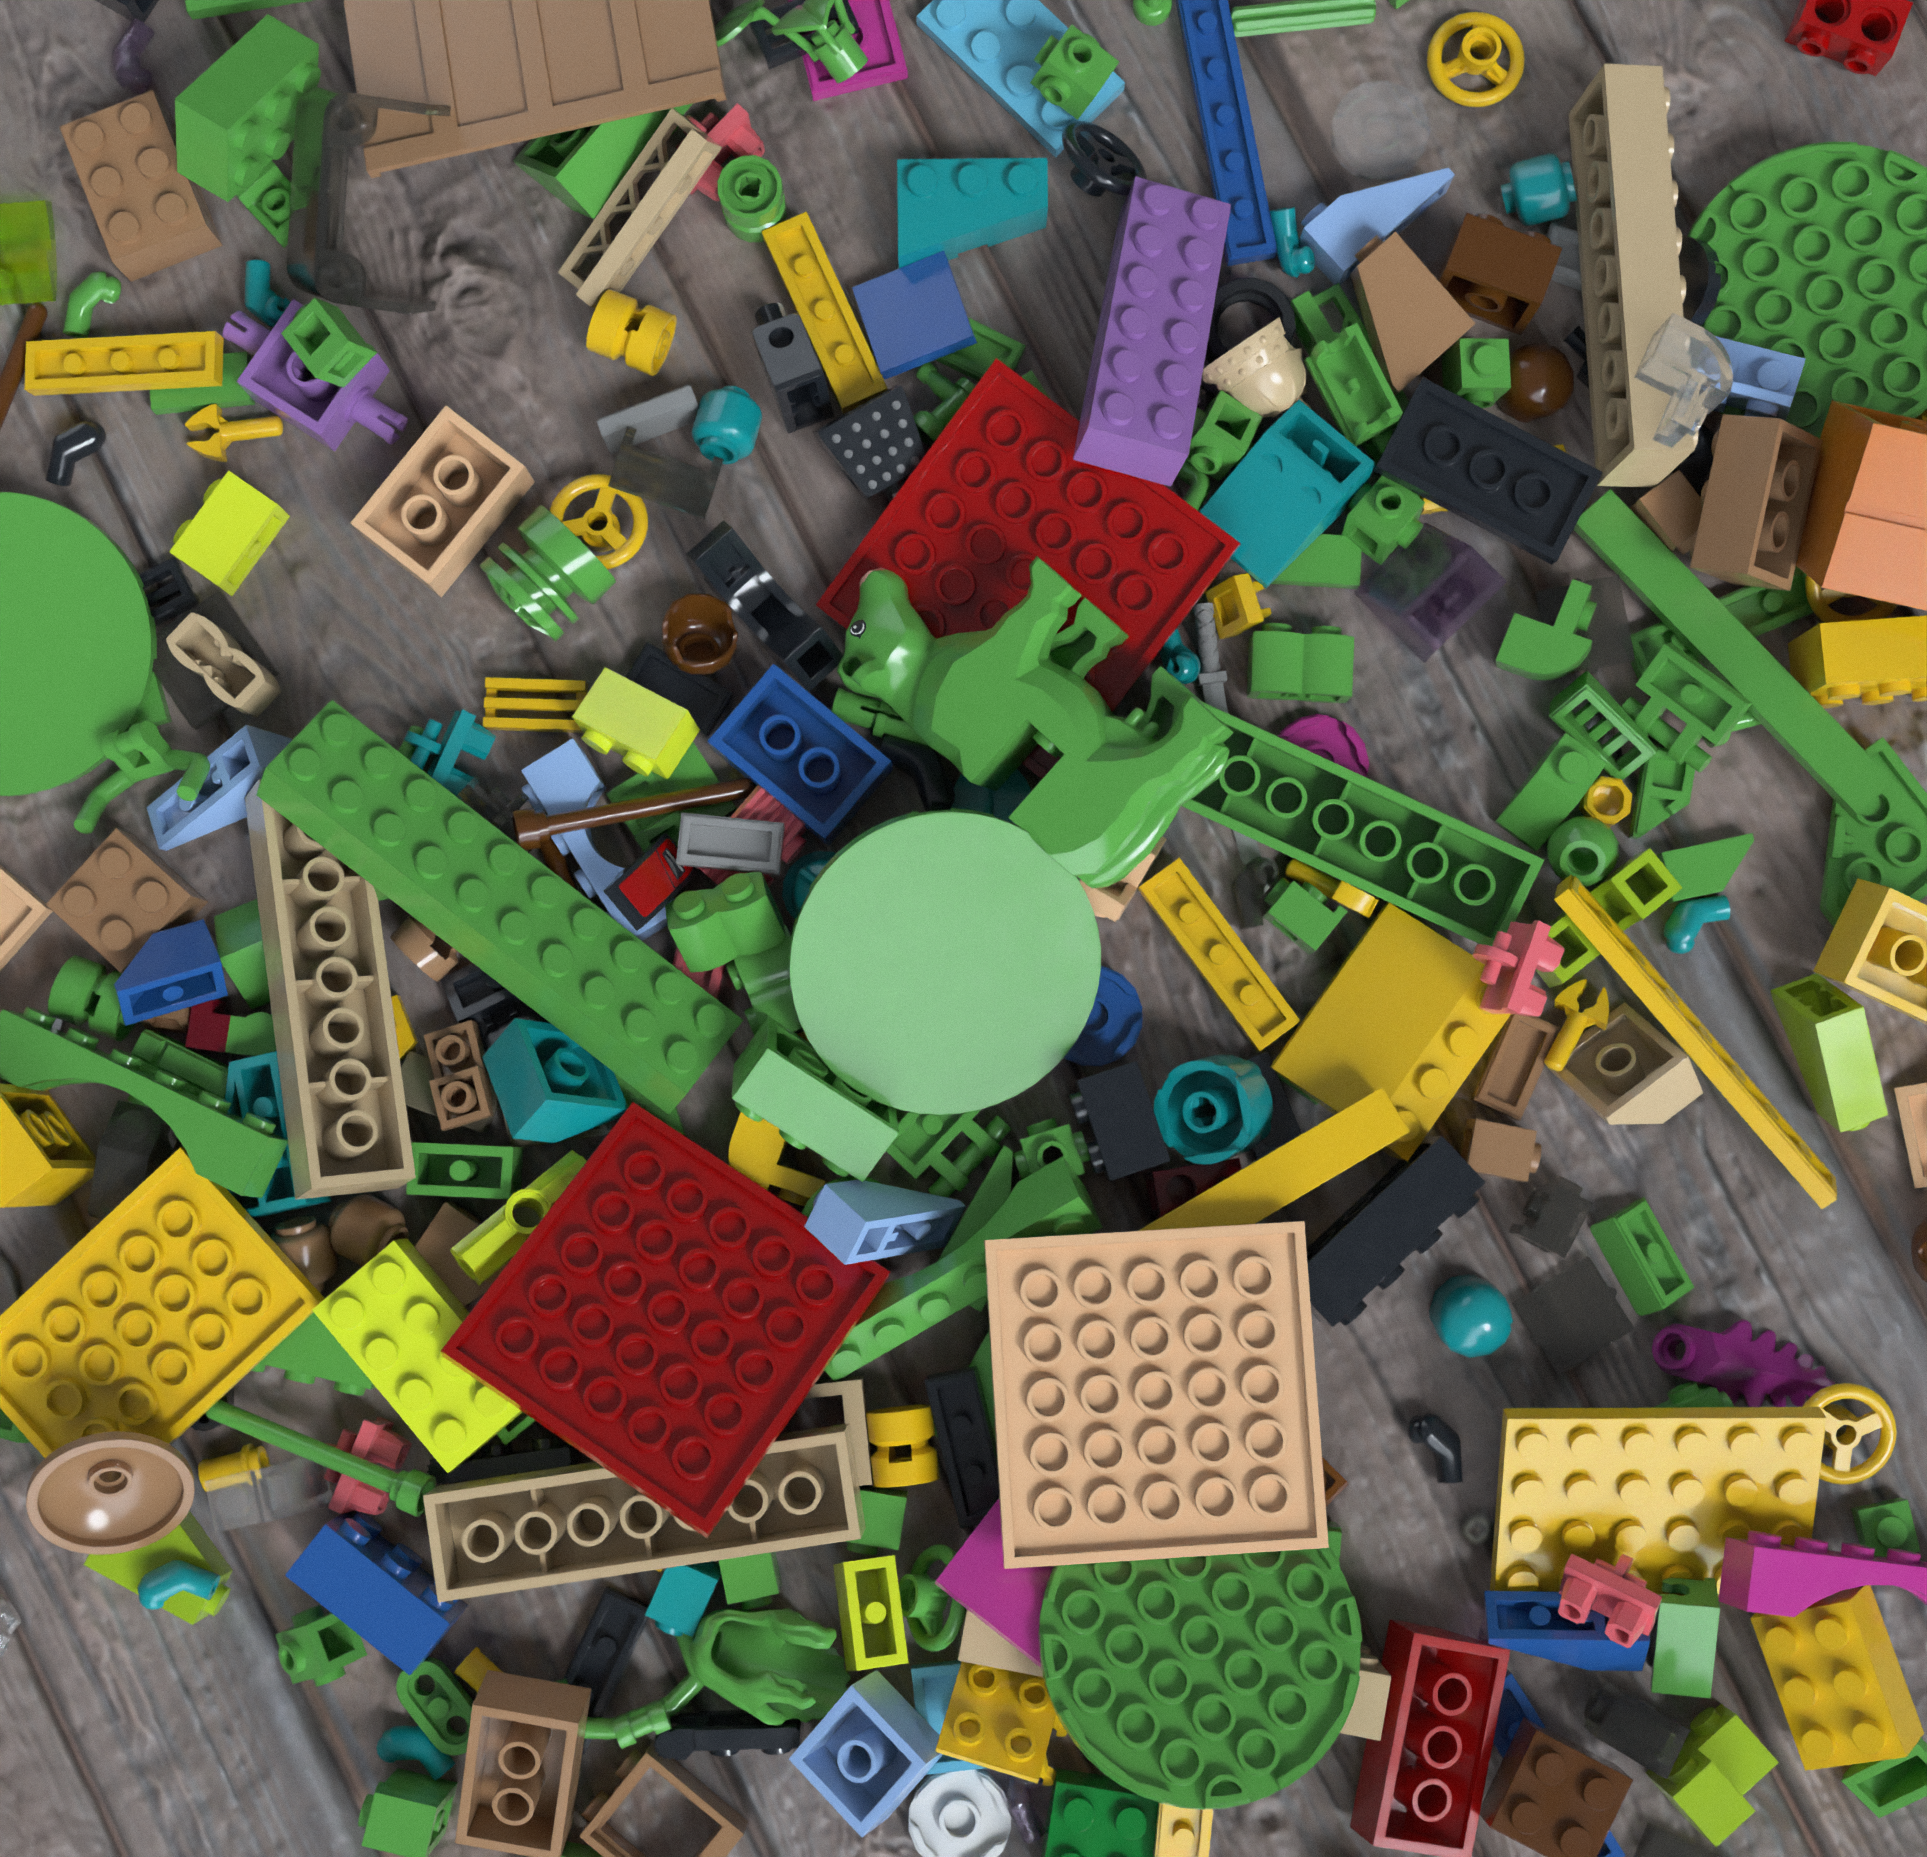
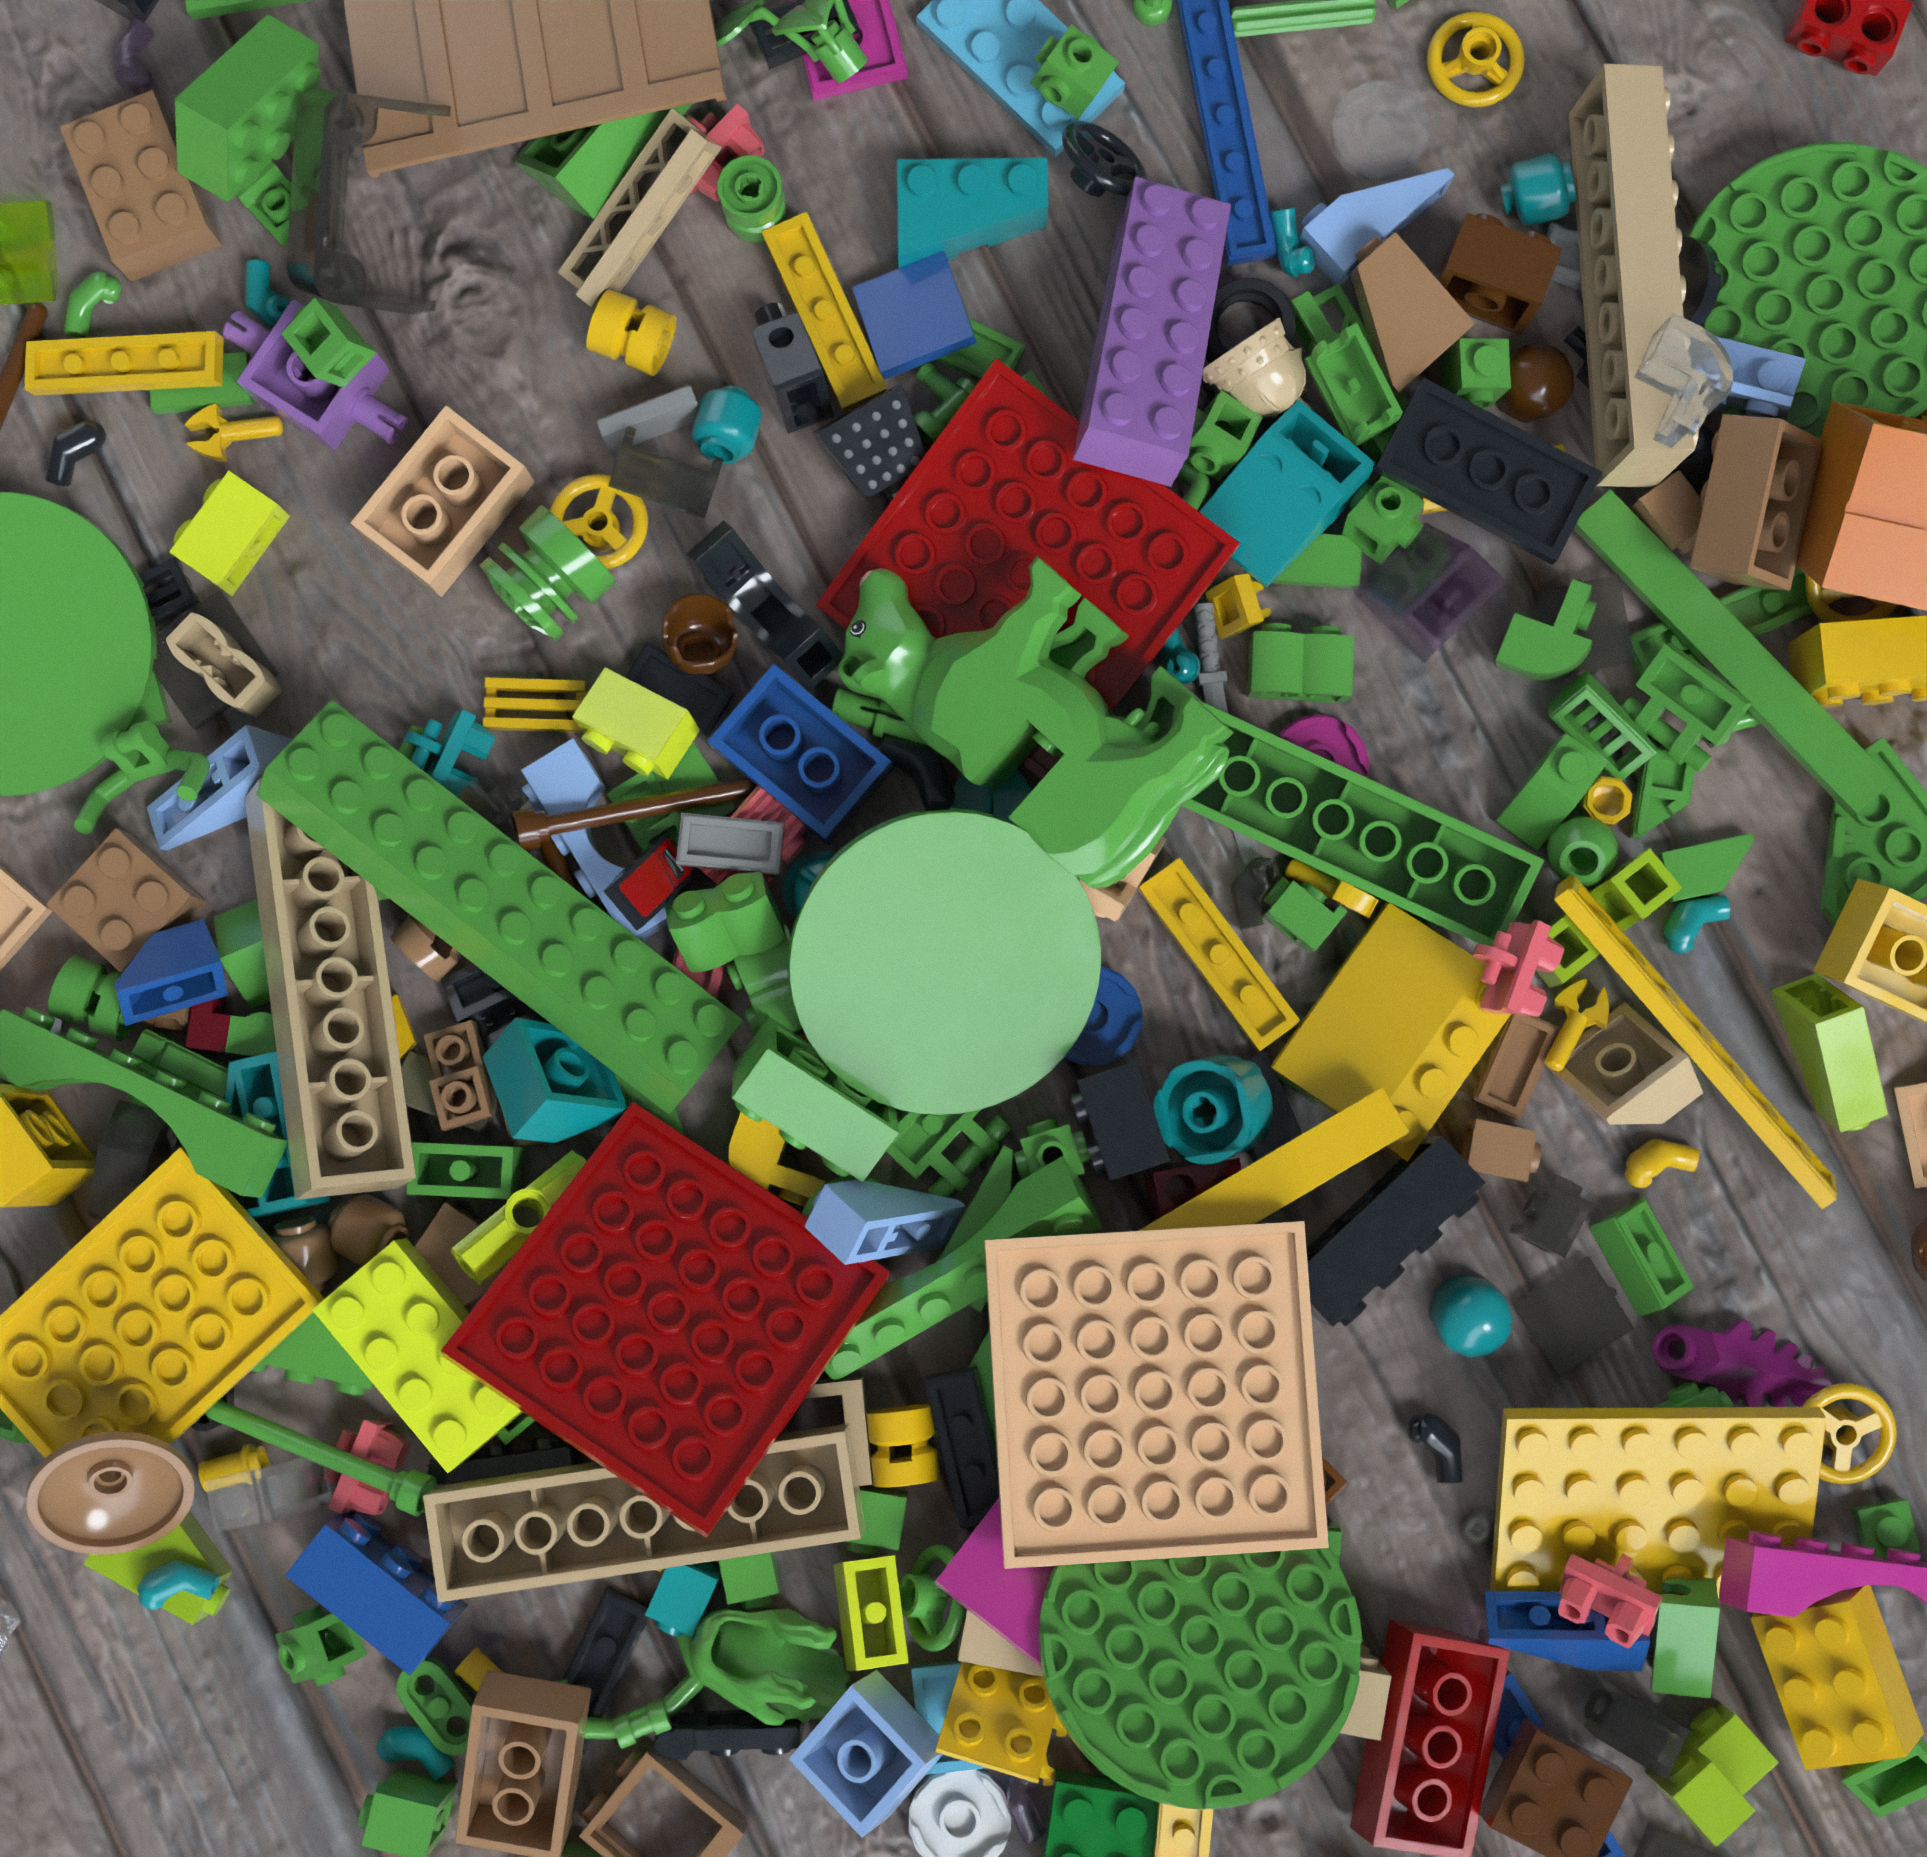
(1655, 1157): none -> yellow arm

